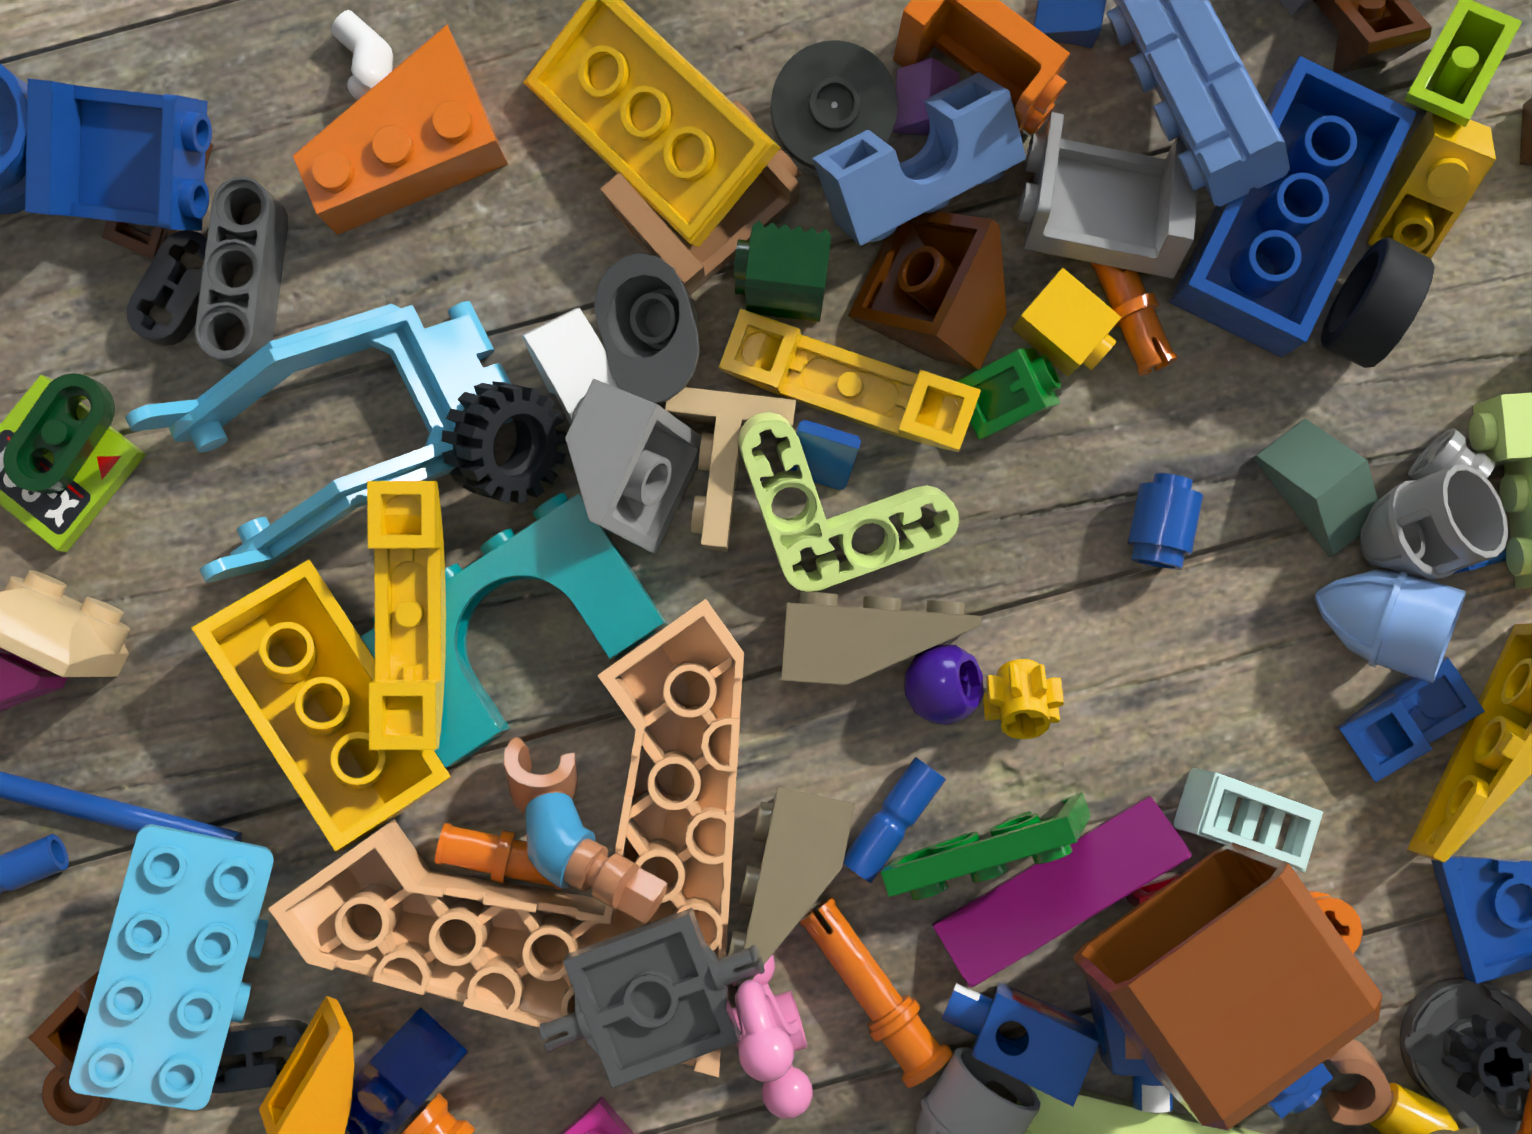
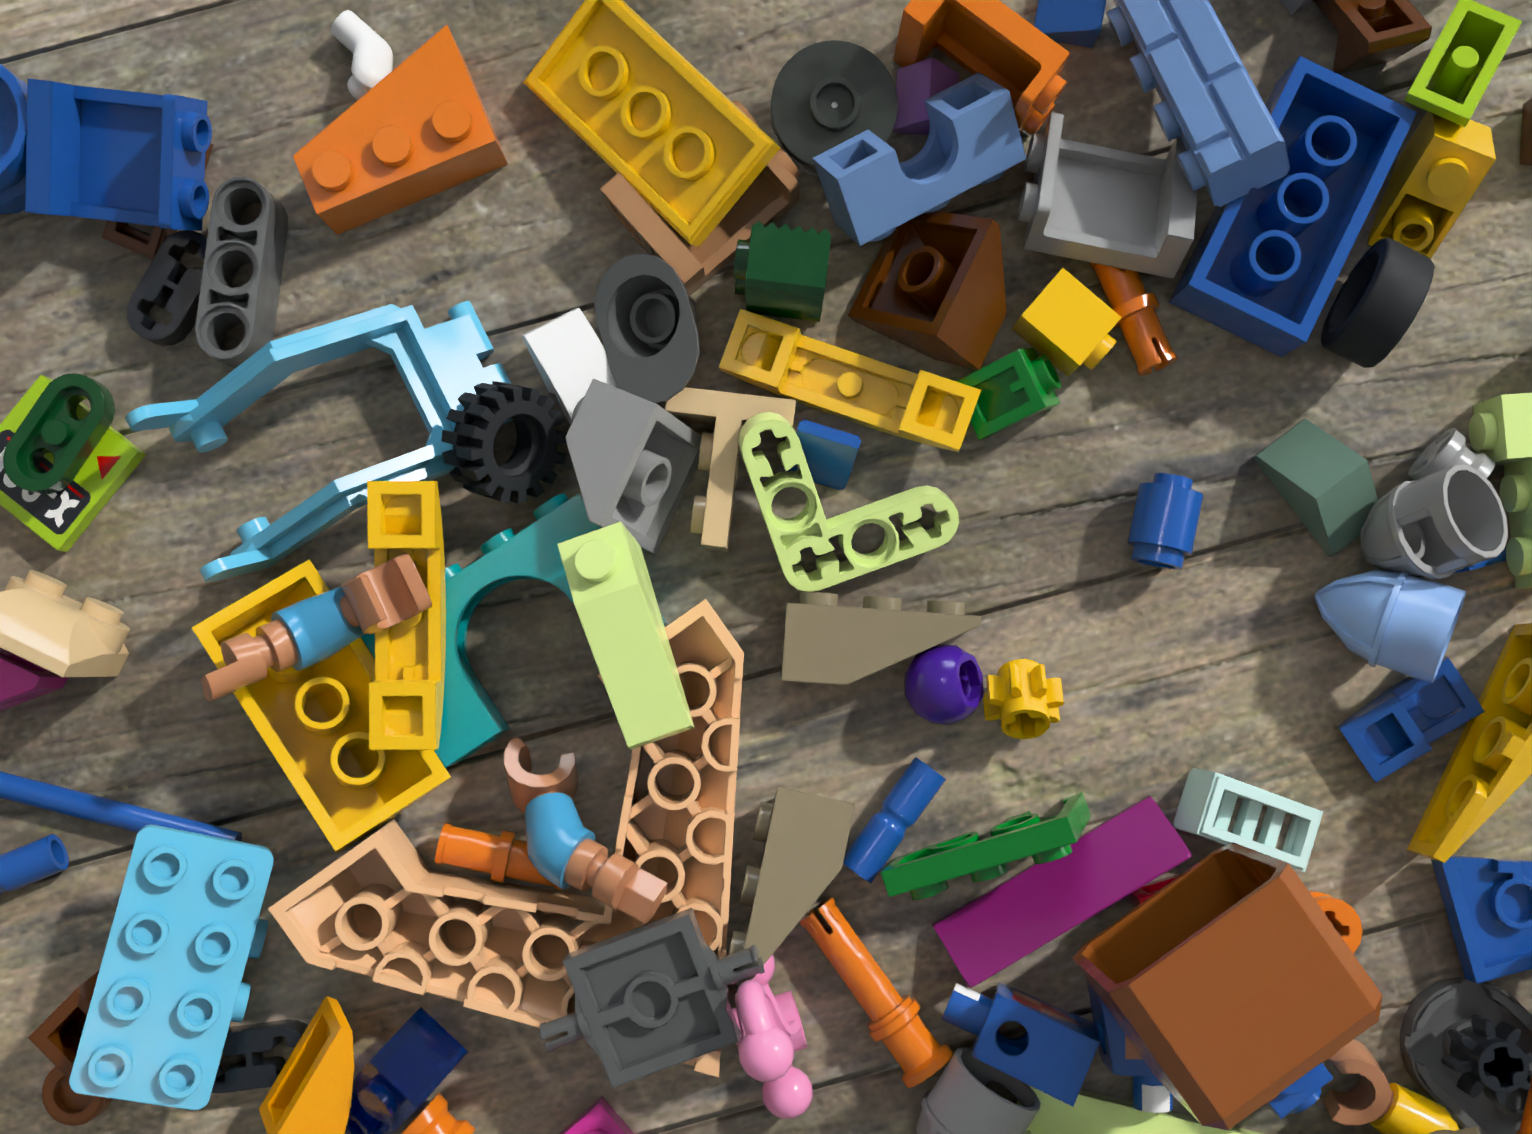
(321, 626): none -> nougat piece
(626, 633): none -> yellowish green slope

